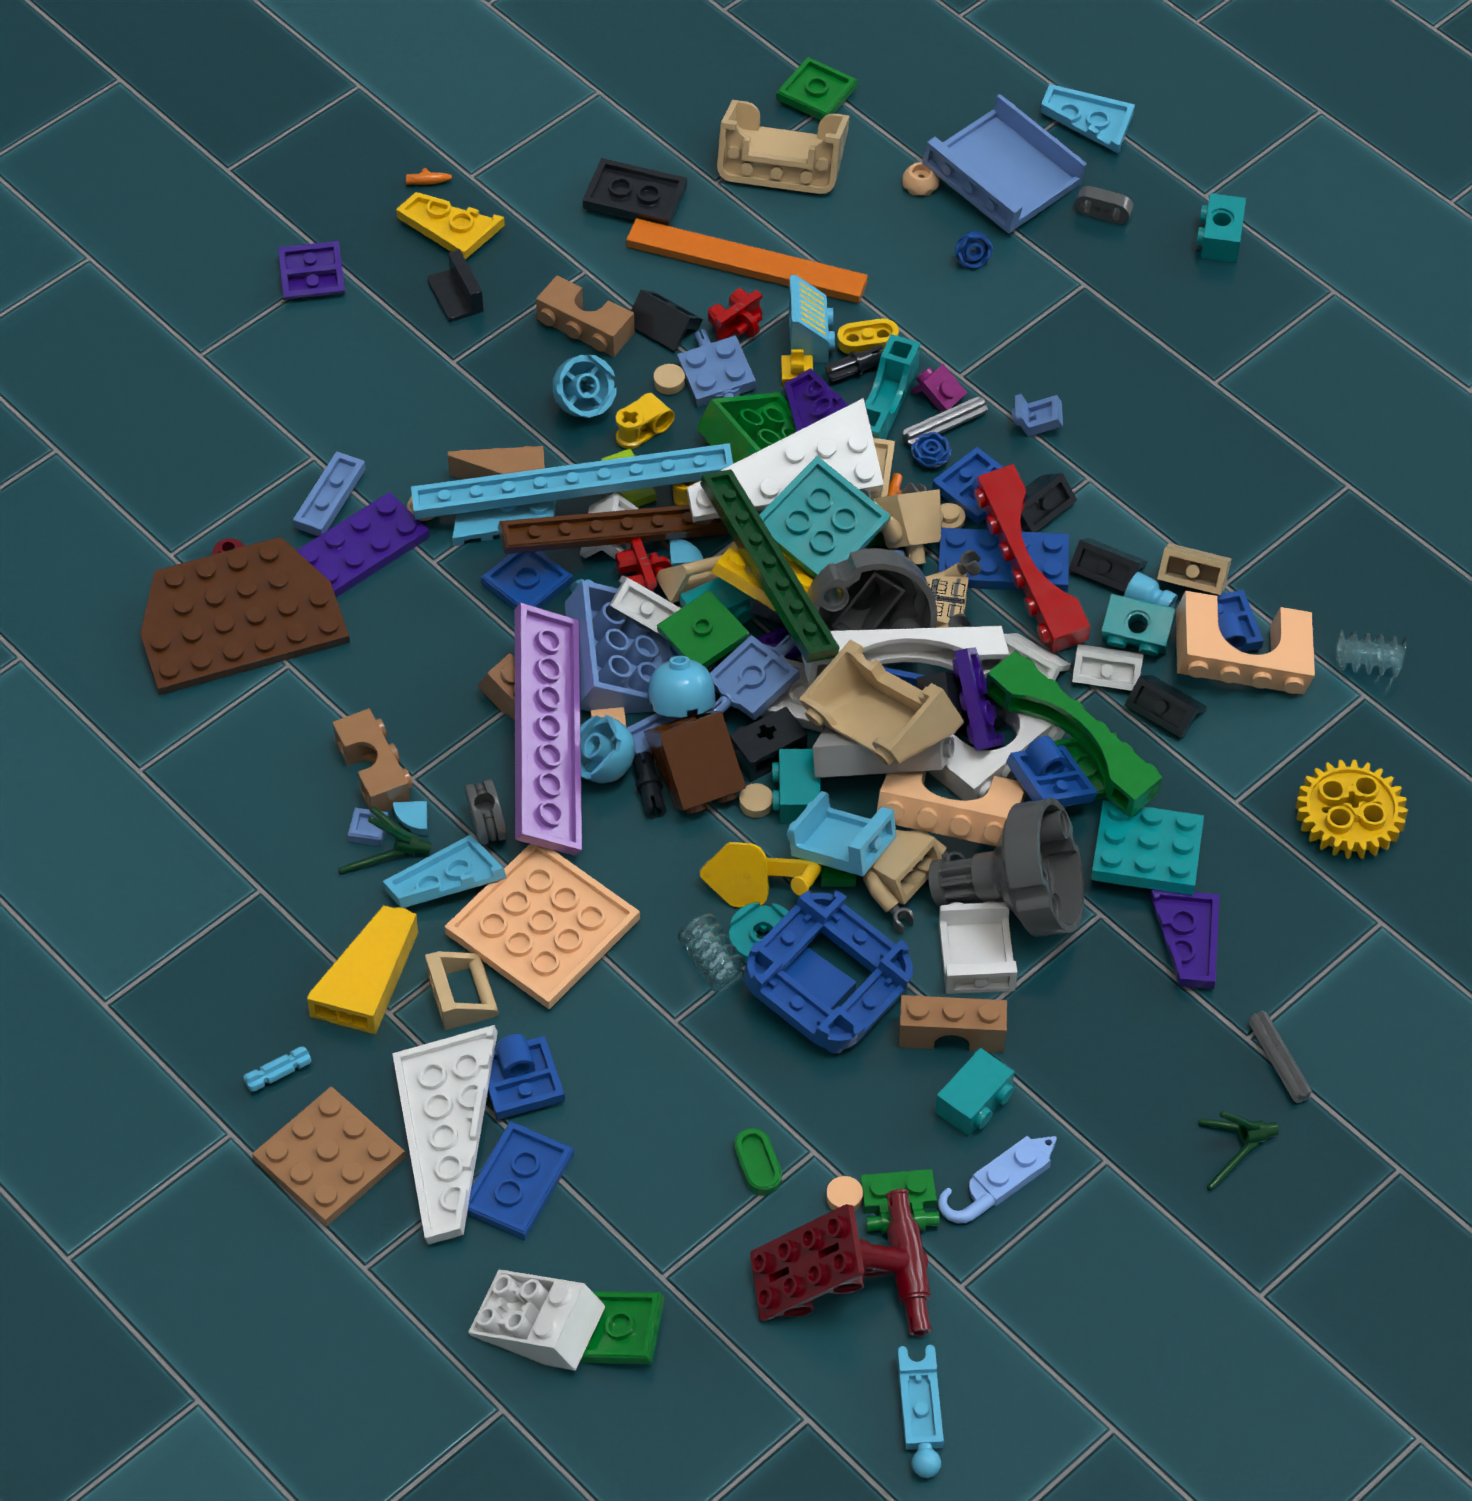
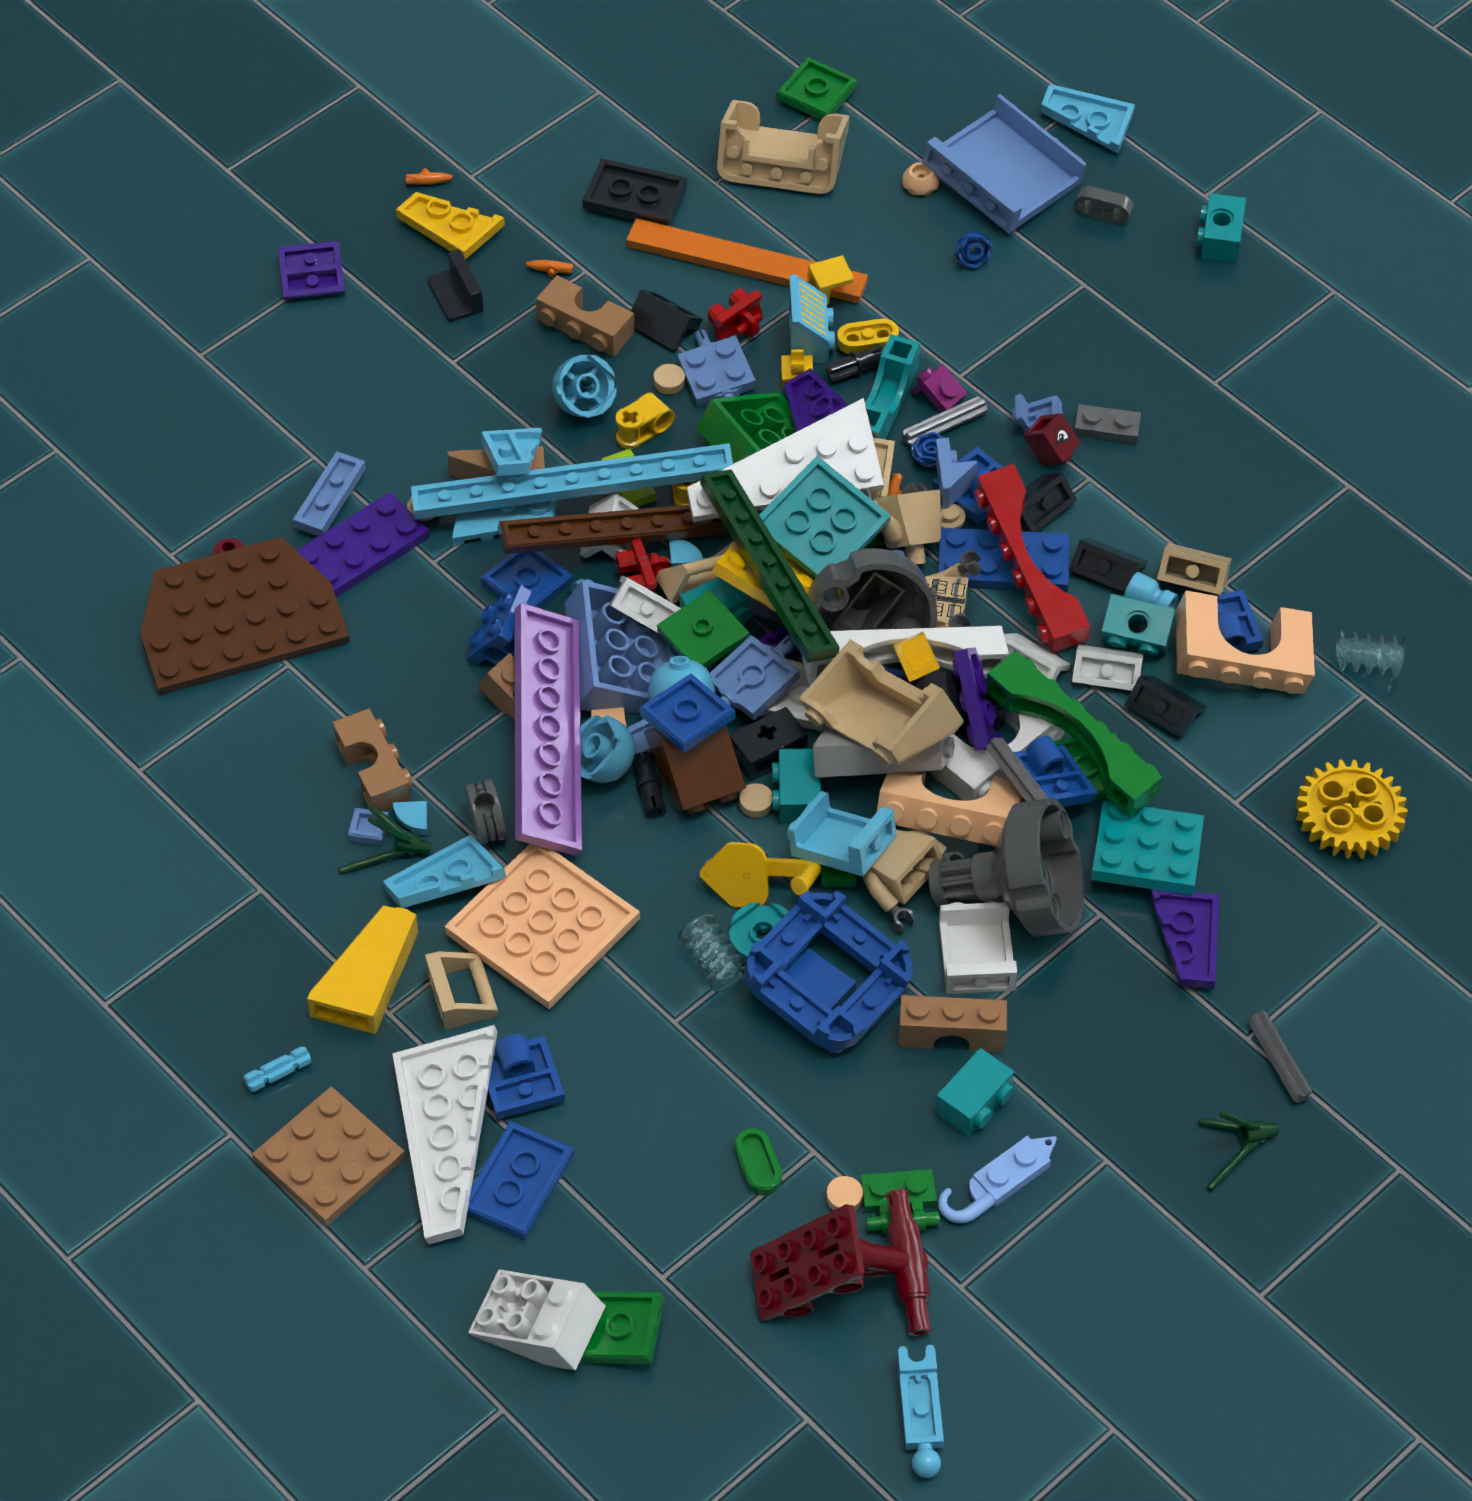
(497, 631): none -> blue plate
(511, 450): none -> medium azure wing
(551, 267): none -> orange helmet
(687, 713): none -> blue tile
(829, 274): none -> yellow panel
(916, 656): none -> yellow panel
(953, 476): none -> medium blue slope
(1015, 770): none -> flat silver axle
(1052, 439): none -> dark red brick
(1107, 424): none -> flat silver plate

